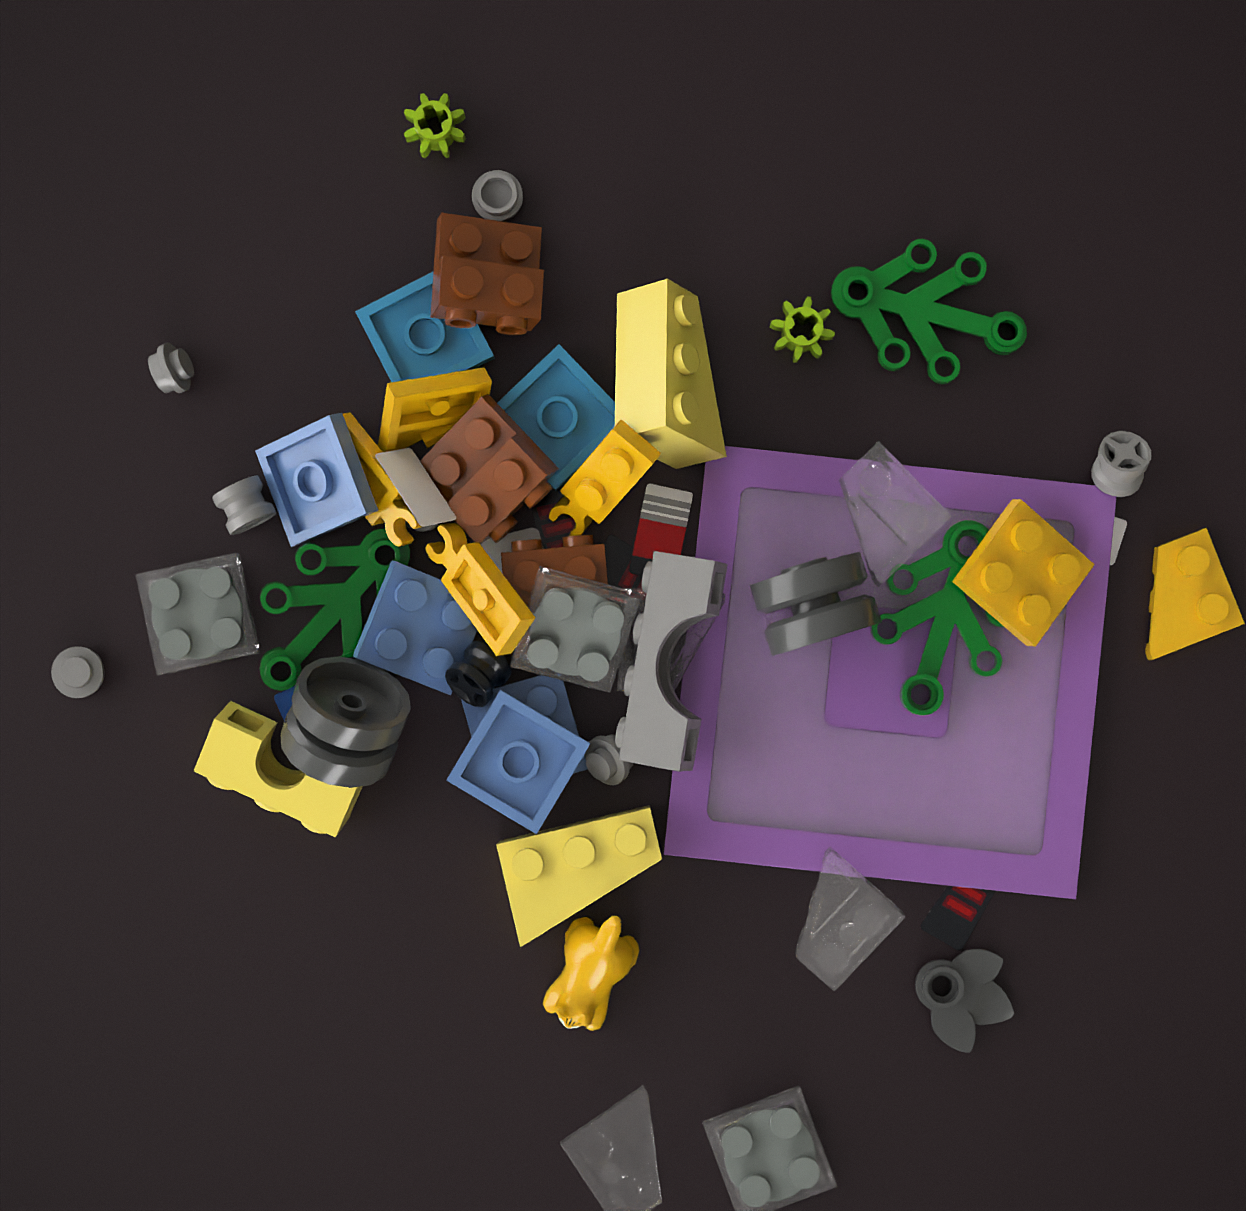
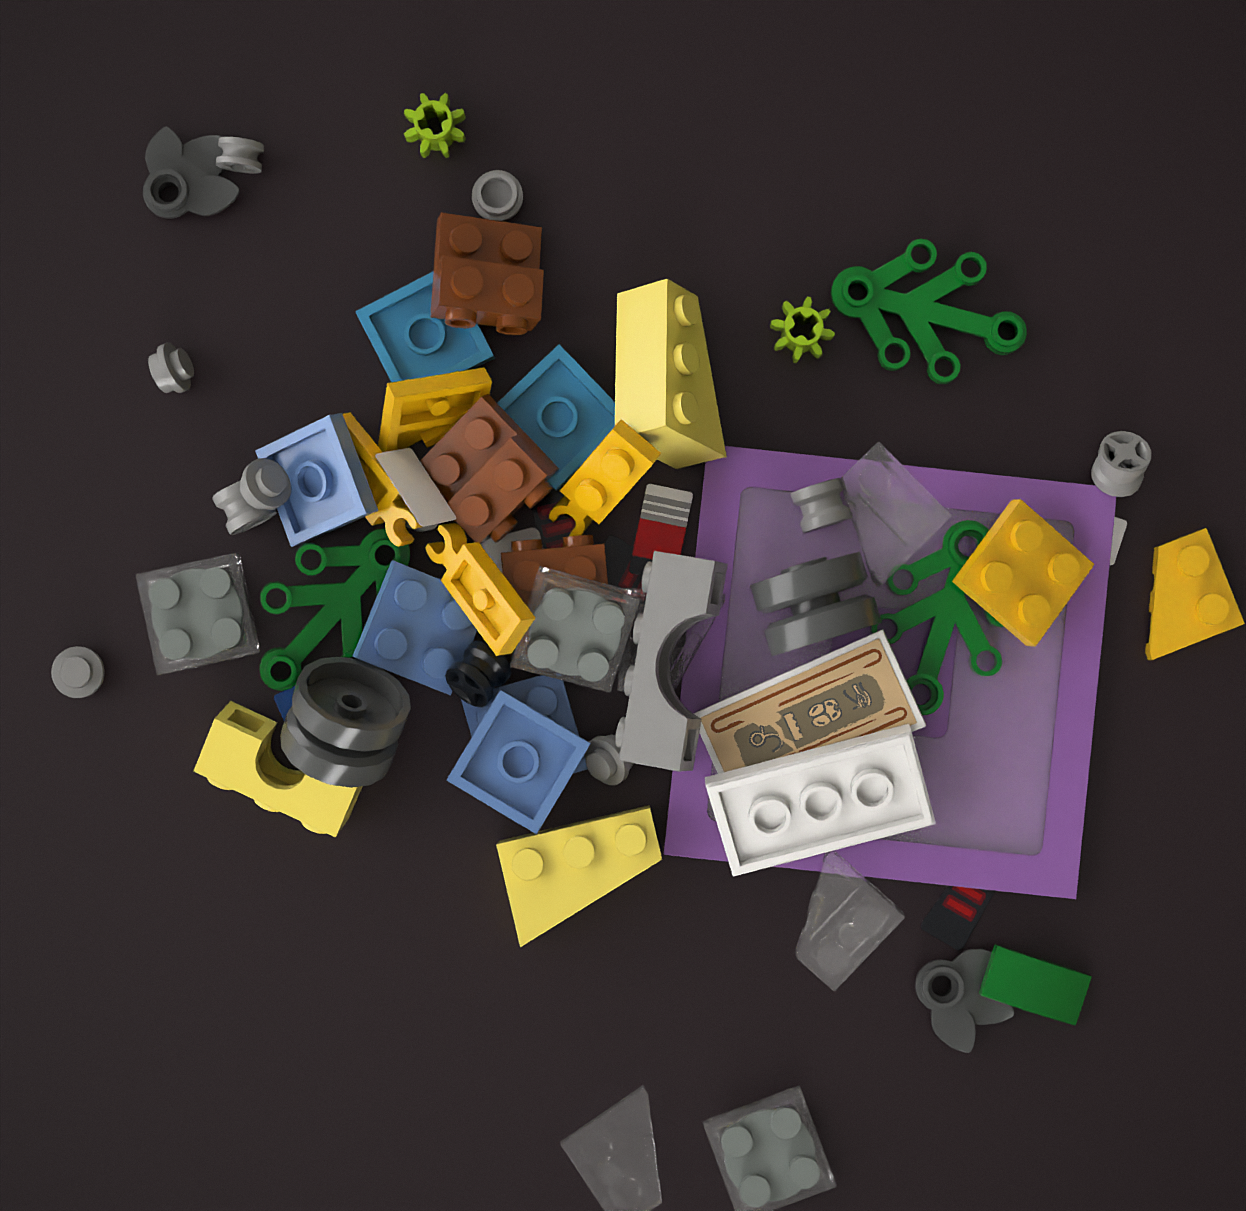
(191, 170): none -> dark grey plate
(240, 155): none -> light grey bush
(265, 484): none -> light grey plate
(594, 963): yellow animal -> none
(812, 706): none -> tile
(820, 800): none -> white tile
(821, 505): none -> light grey wheel
(1034, 985): none -> green slope

